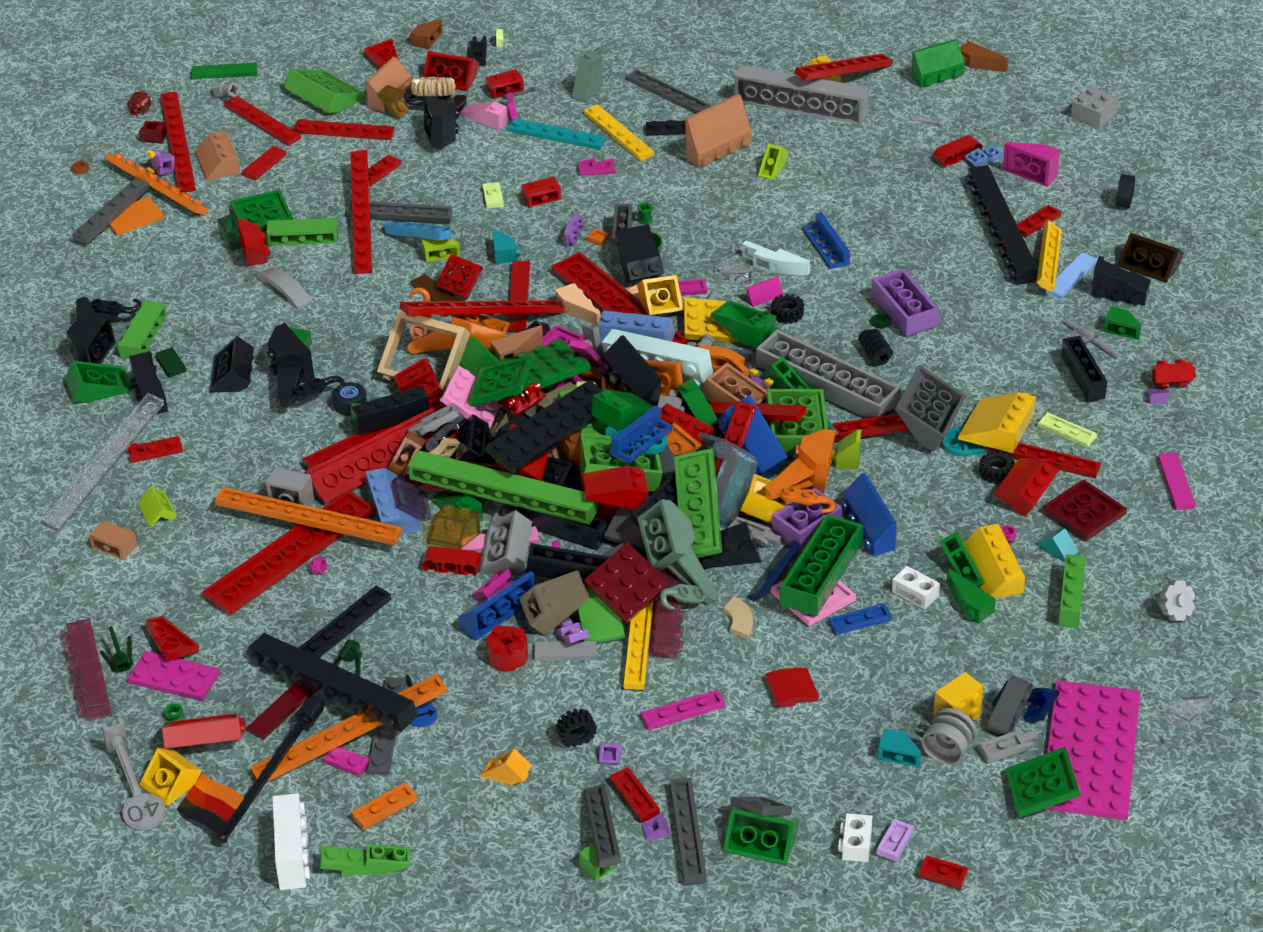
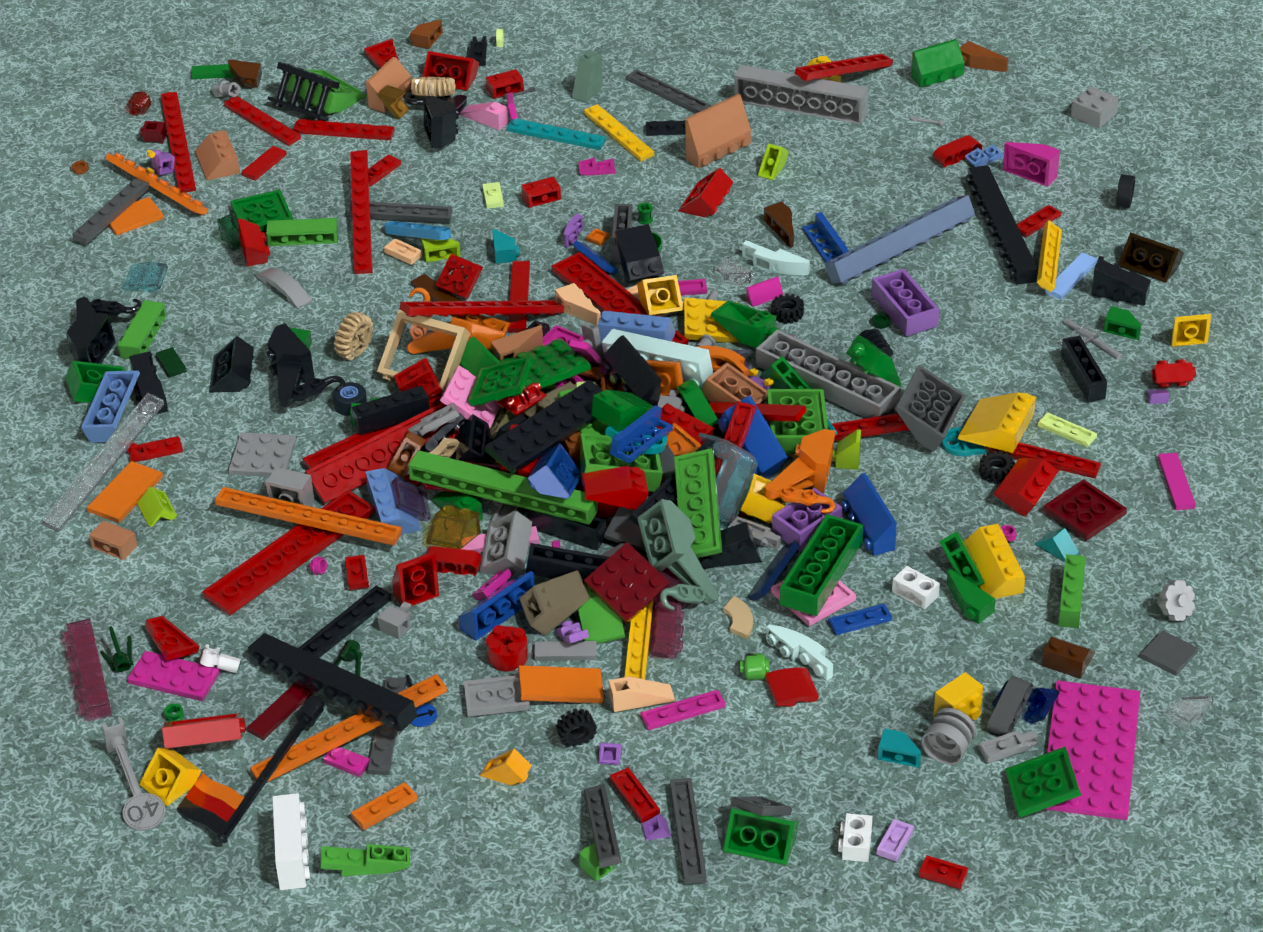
(109, 404): none -> medium blue slope
(124, 492): none -> orange tile
(146, 276): none -> clear light blue slope
(211, 657): none -> white bar
(246, 73): none -> reddish brown slope
(260, 454): none -> light grey plate
(301, 75): none -> black fence
(353, 335): none -> tan gear
(356, 572): none -> red plate
(395, 621): none -> light grey brick
(403, 251): none -> light nougat plate
(416, 580): none -> red slope
(494, 696): none -> light grey plate
(555, 473): none -> blue slope
(560, 684): none -> orange tile
(595, 257): none -> blue tile
(636, 693): none -> light nougat slope
(707, 194): none -> red slope
(754, 666): none -> bright green head
(780, 220): none -> reddish brown slope
(798, 646): none -> light aqua slope
(872, 360): none -> green slope
(899, 239): none -> sand blue brick
(1066, 657): none -> reddish brown slope
(1169, 653): none -> dark grey tile
(1191, 330): none -> yellow slope

